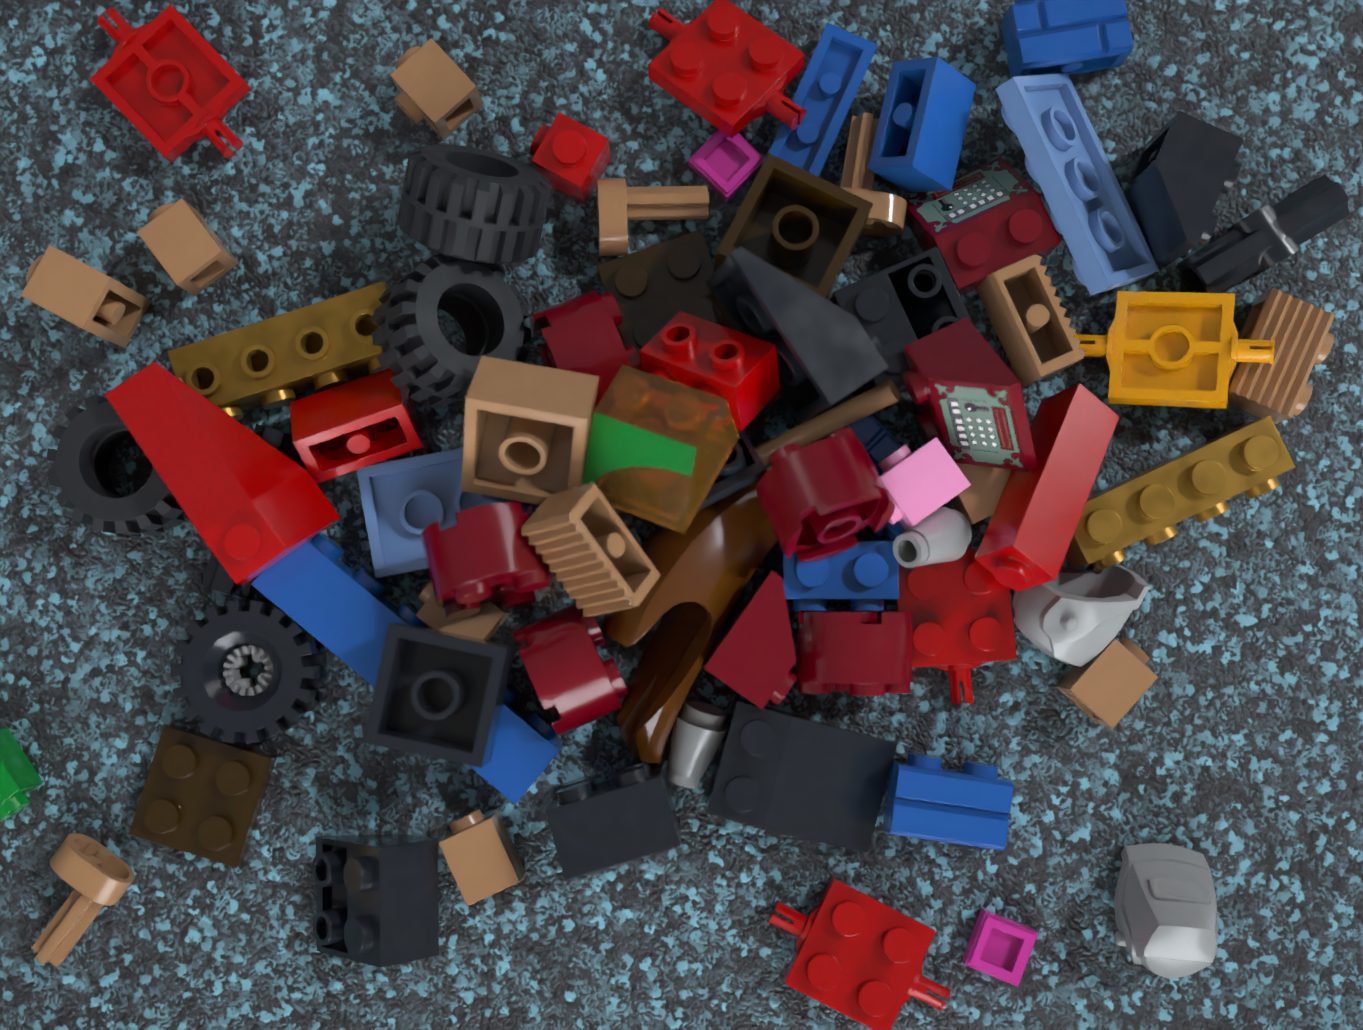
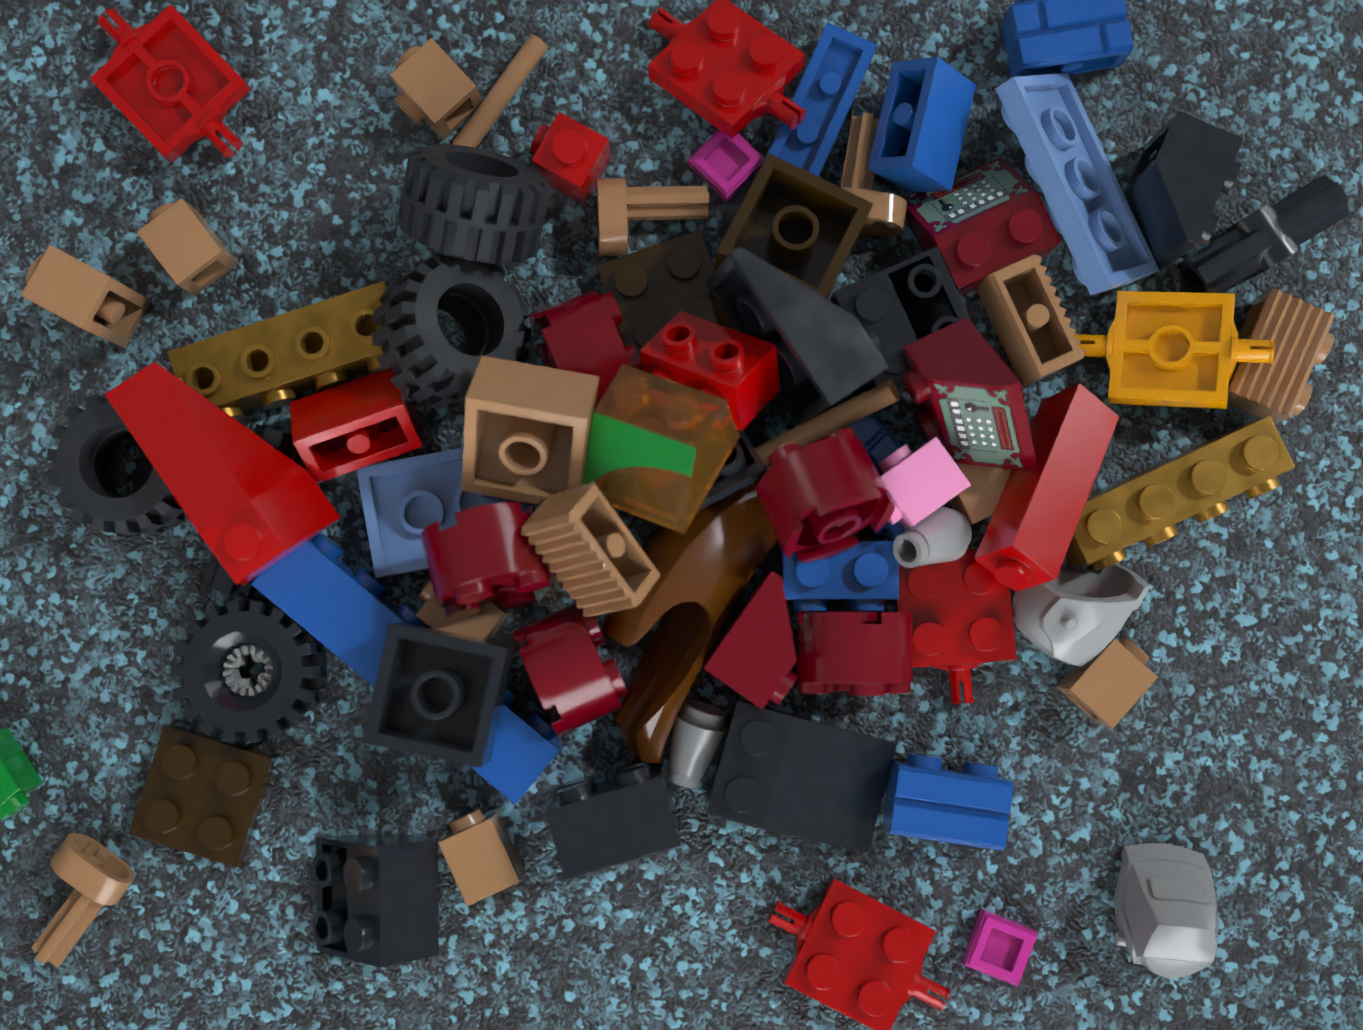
(501, 92): none -> medium nougat bar

